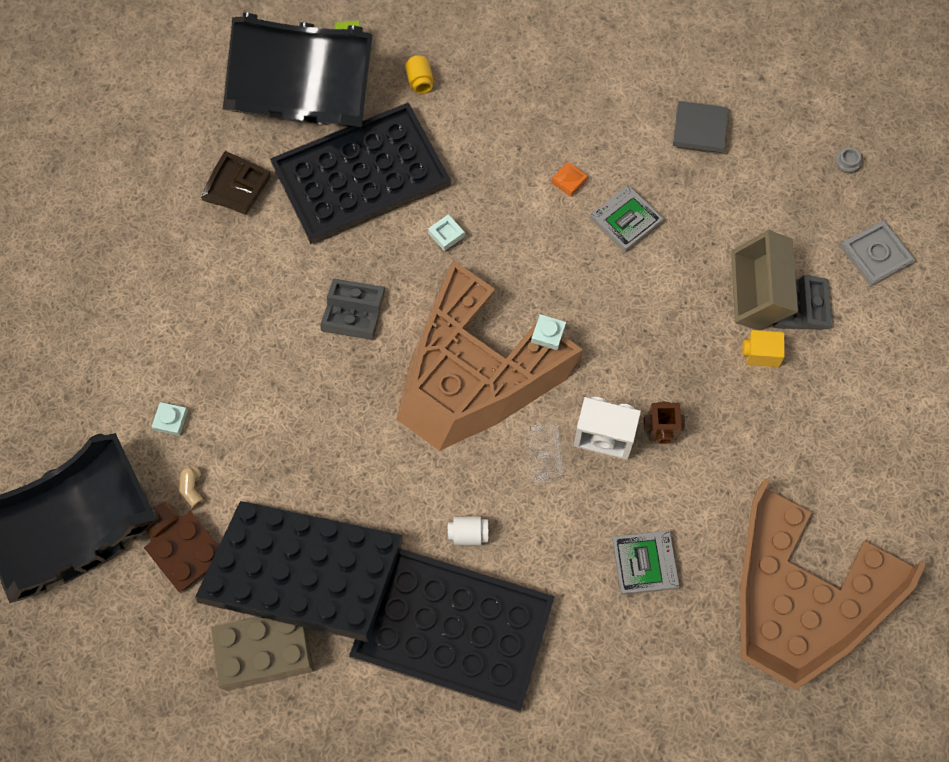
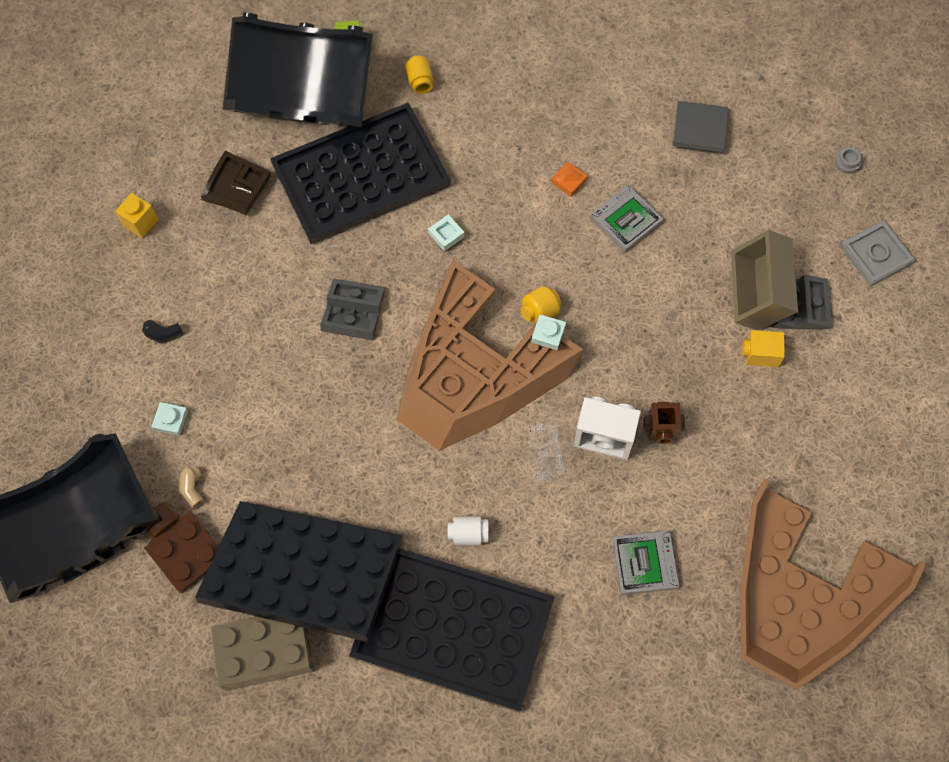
(136, 215): none -> yellow brick
(159, 333): none -> black arm
(540, 301): none -> yellow head

